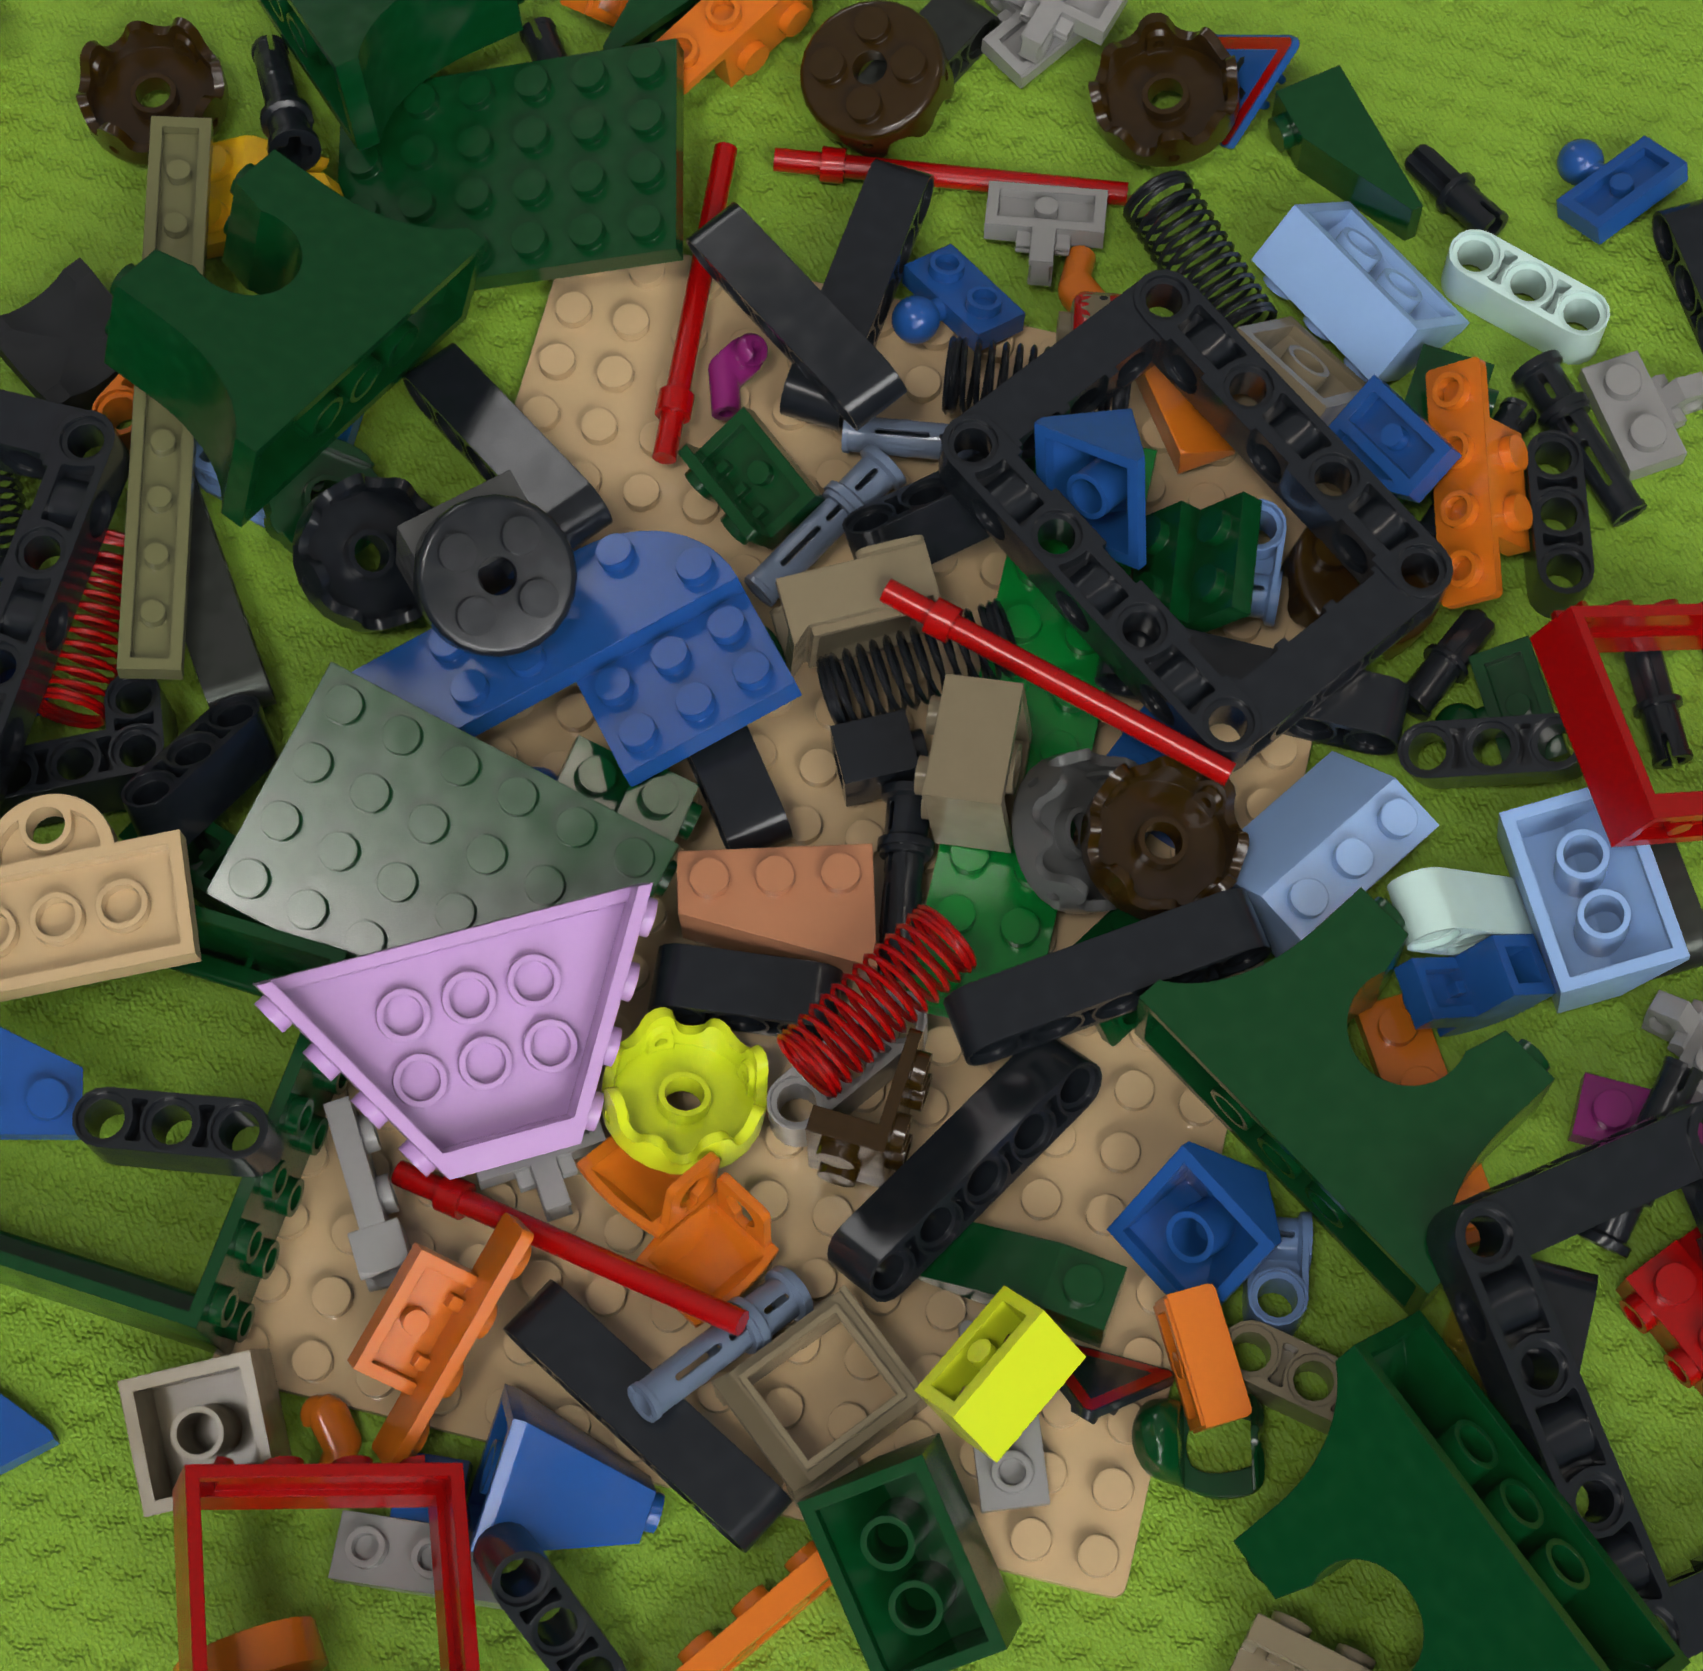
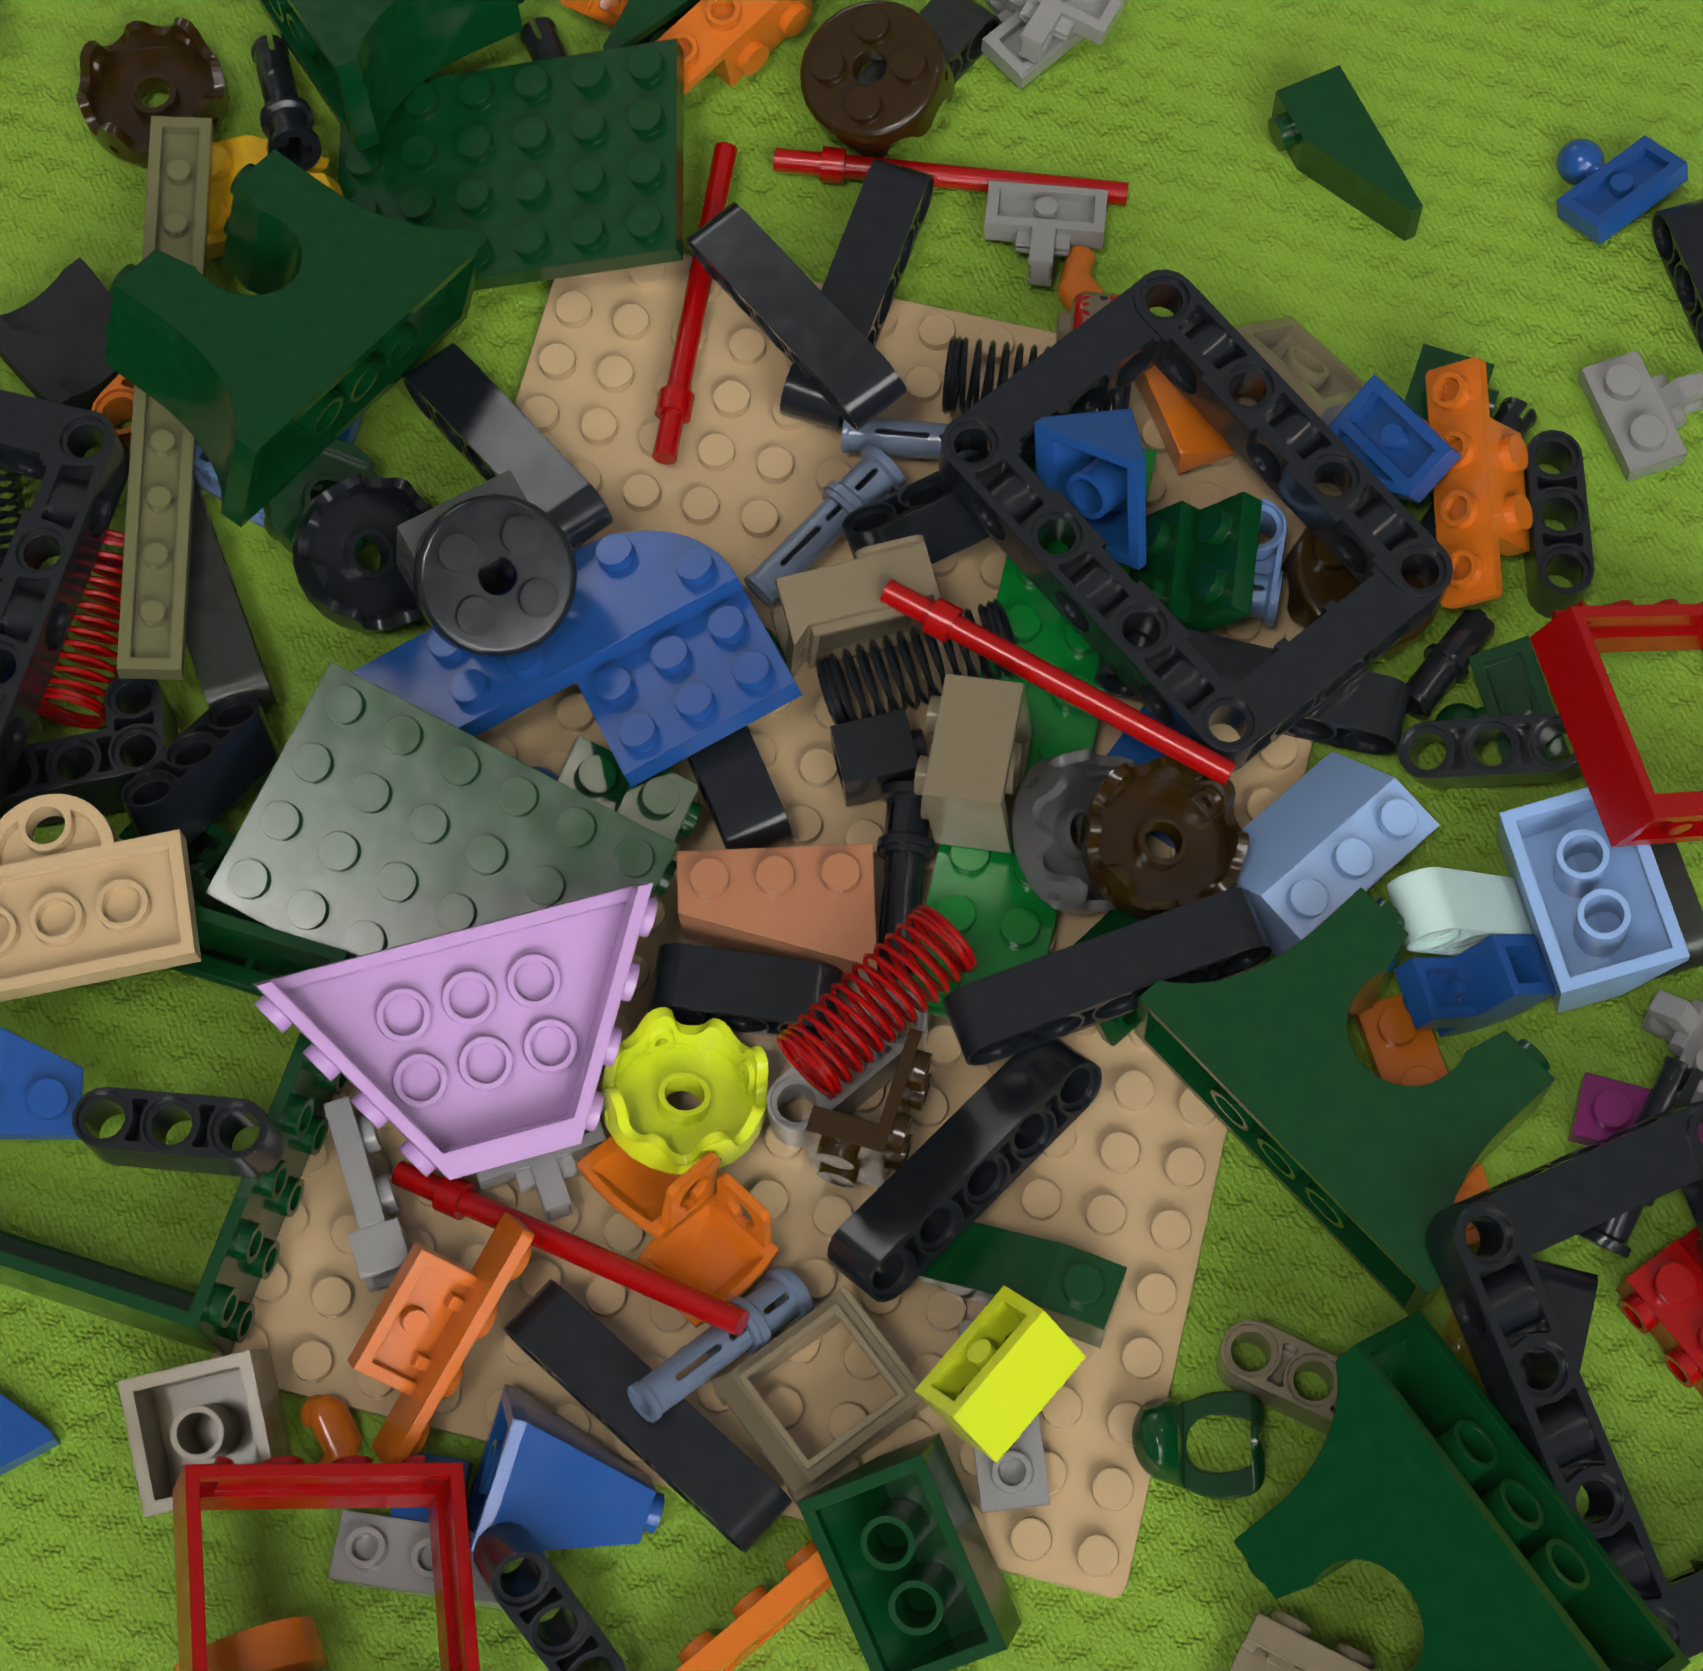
(731, 370): magenta arm -> none
(751, 481): dark green bracket -> none
(958, 294): blue plate -> none
(1111, 1382): piece -> none
(1163, 60): dark brown plate -> none
(1178, 201): black piece -> none
(1200, 1222): blue slope -> none
(1202, 1358): orange slope -> none
(1259, 67): piece -> none
(1283, 1273): medium blue piece -> none
(1356, 289): light blue slope -> none
(1455, 191): black axle -> none
(1512, 271): light aqua beam -> none
(1569, 409): black pin -> none
(1658, 708): black axle -> none

